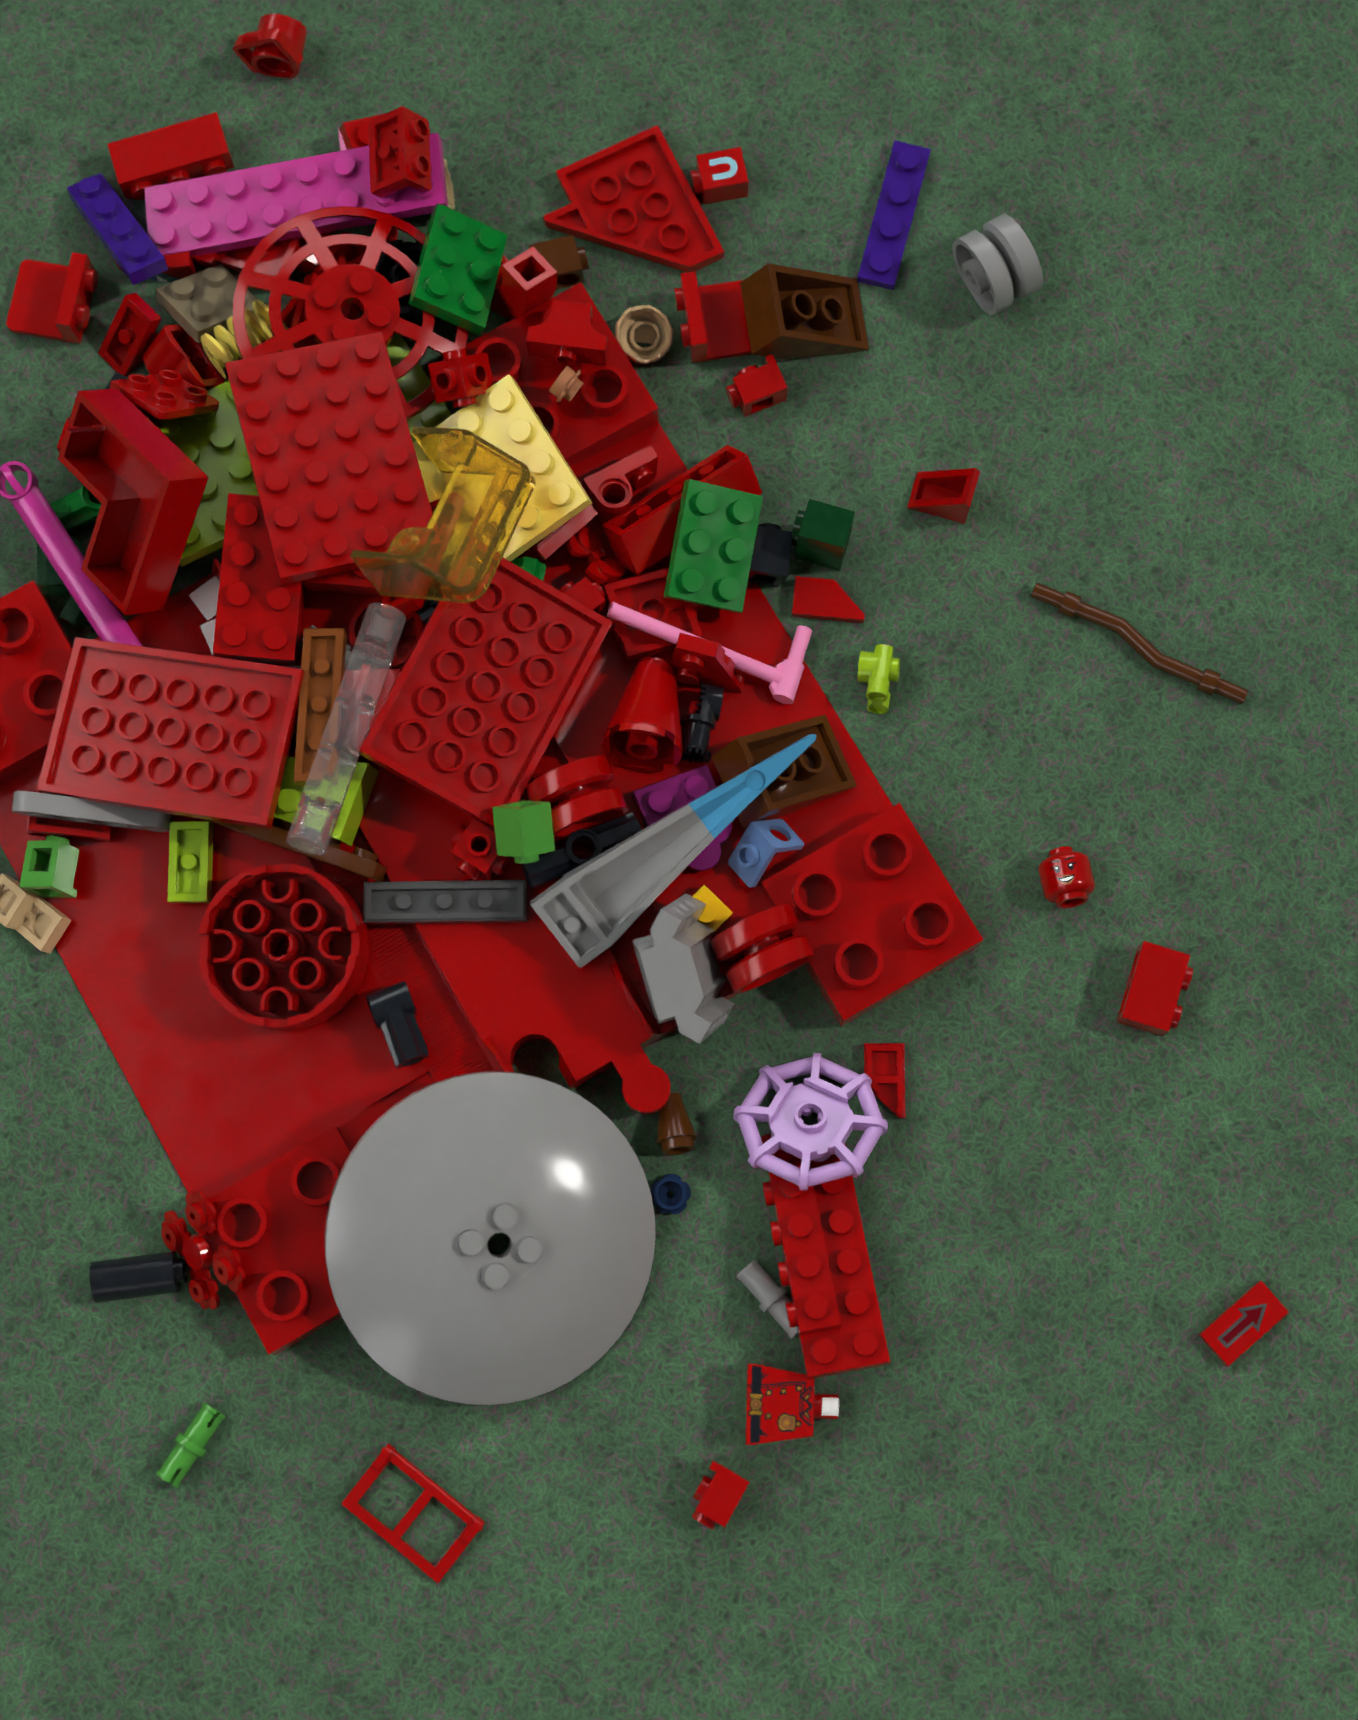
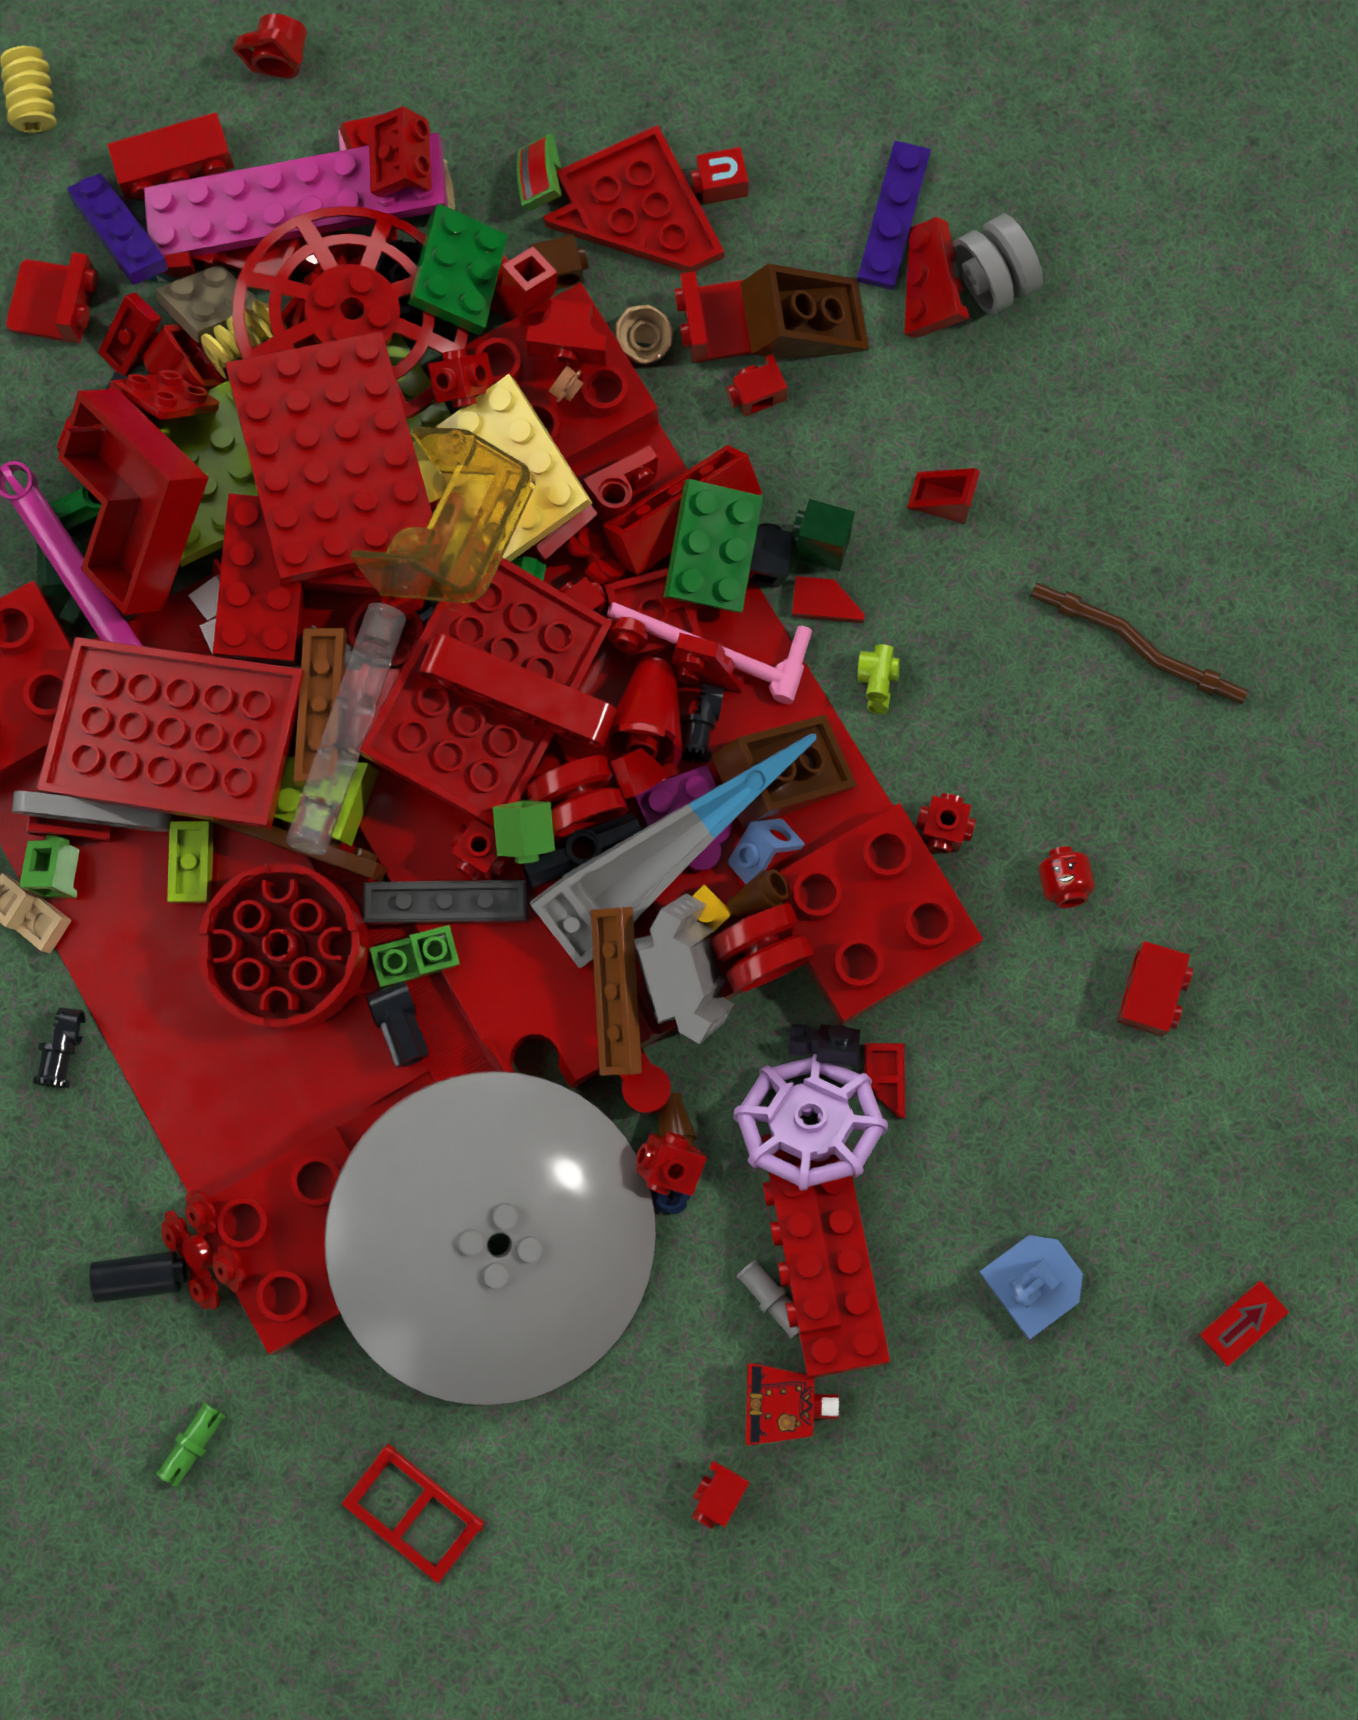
(27, 90): none -> light yellow piece
(56, 1055): none -> black connector
(414, 956): none -> bright green slope
(517, 691): none -> red beam
(537, 172): none -> slope
(616, 991): none -> dark orange plate
(628, 634): none -> red plate
(637, 772): none -> red tile
(670, 1163): none -> red brick
(759, 894): none -> reddish brown cone
(831, 1043): none -> black plate
(931, 281): none -> red wing
(942, 837): none -> red brick
(1035, 1282): none -> medium blue piece

